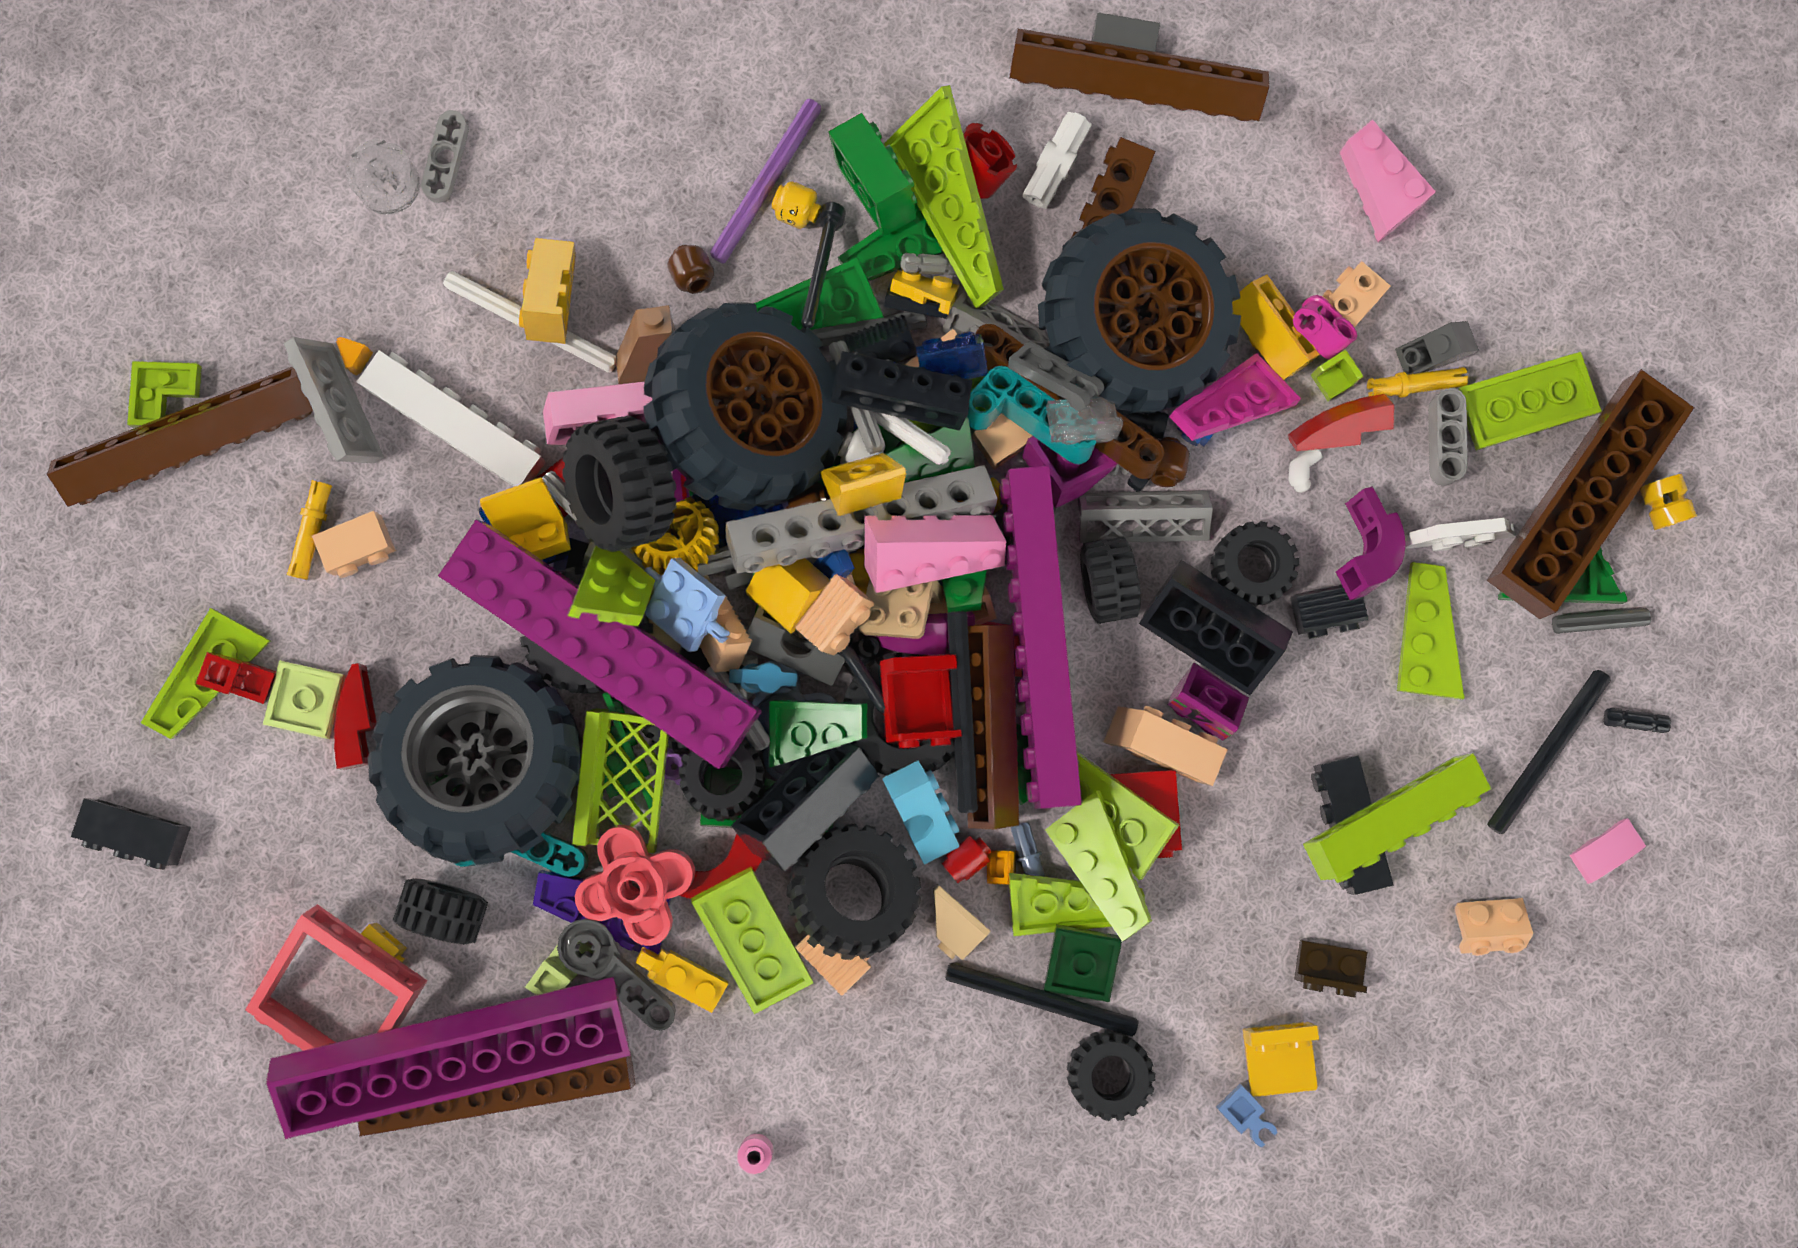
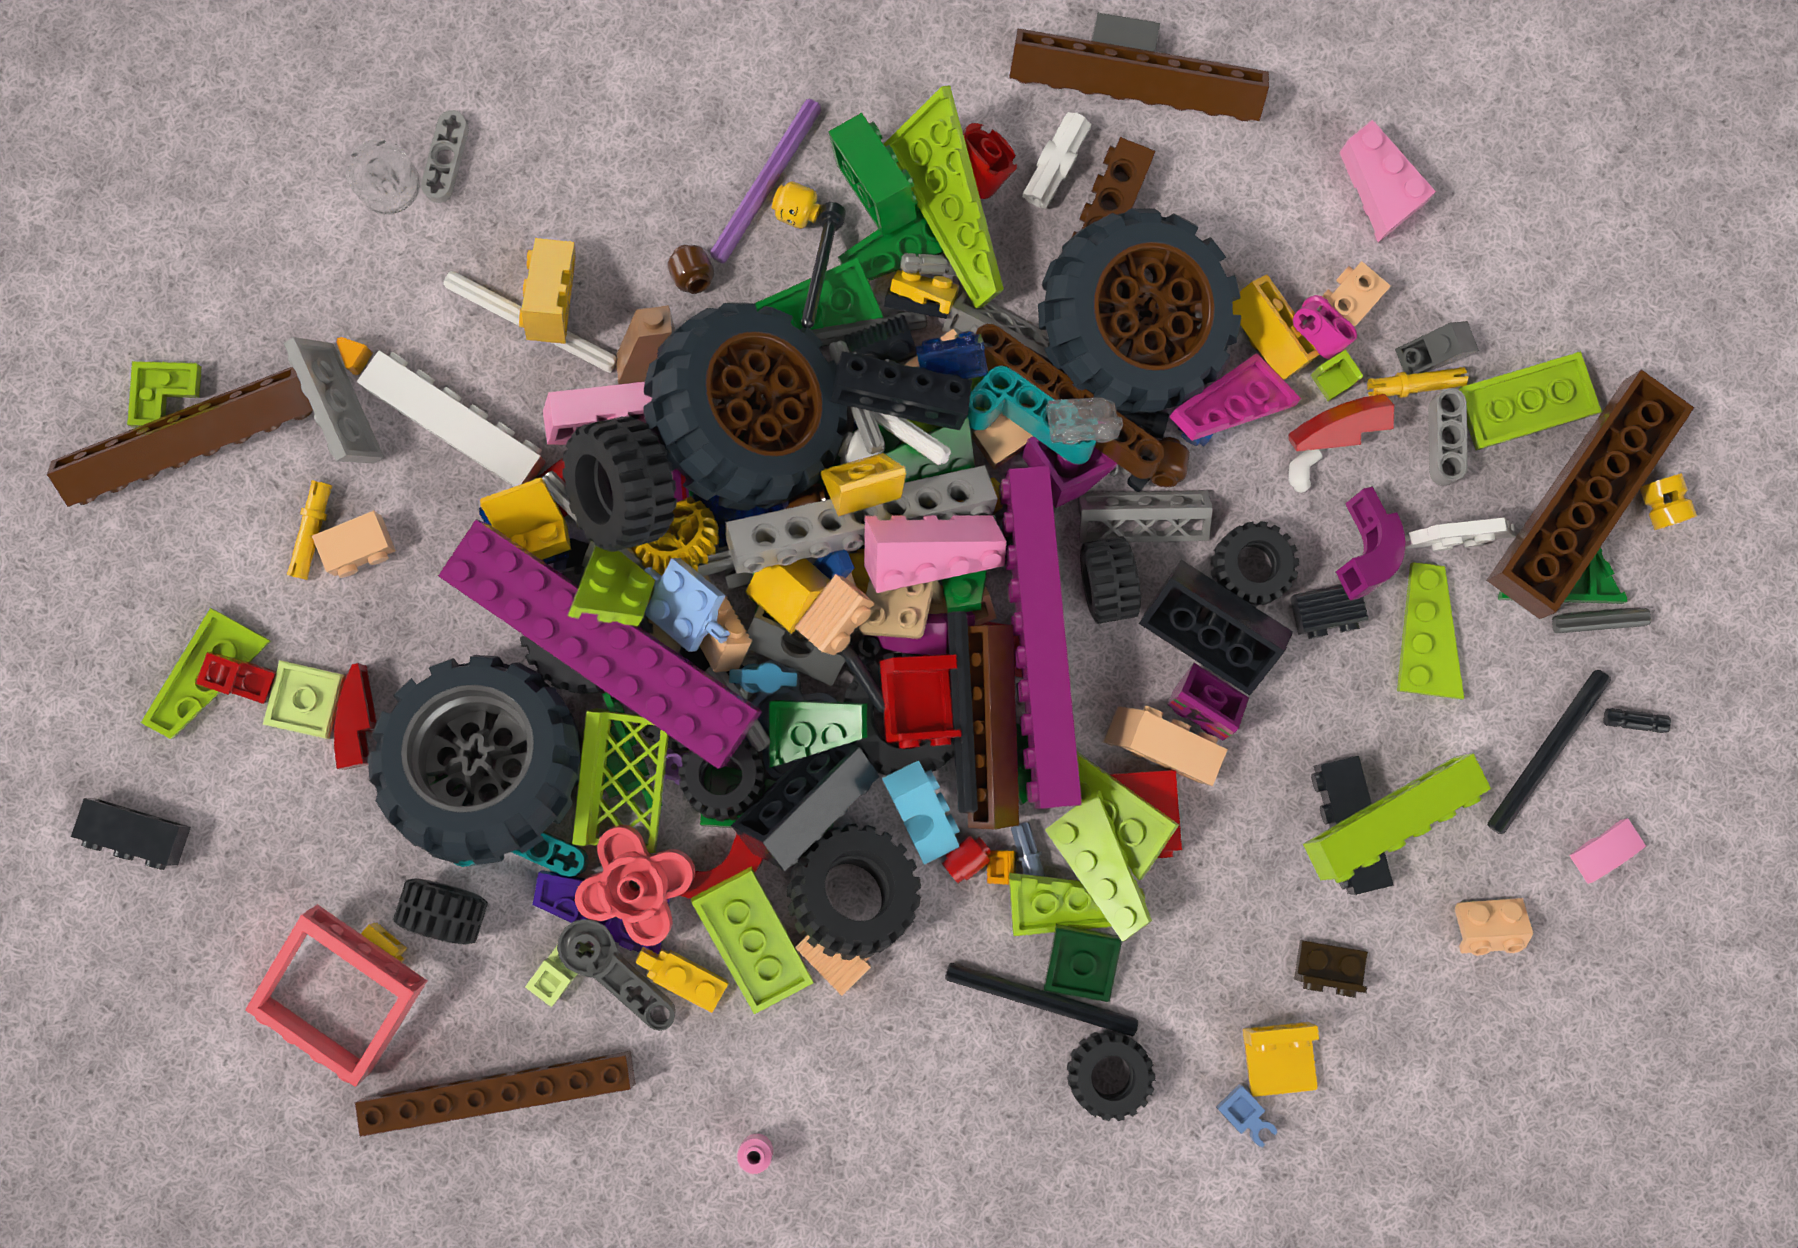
(447, 1058): magenta brick -> none
(956, 926): tan slope -> none
(1055, 375): dark grey plate -> none

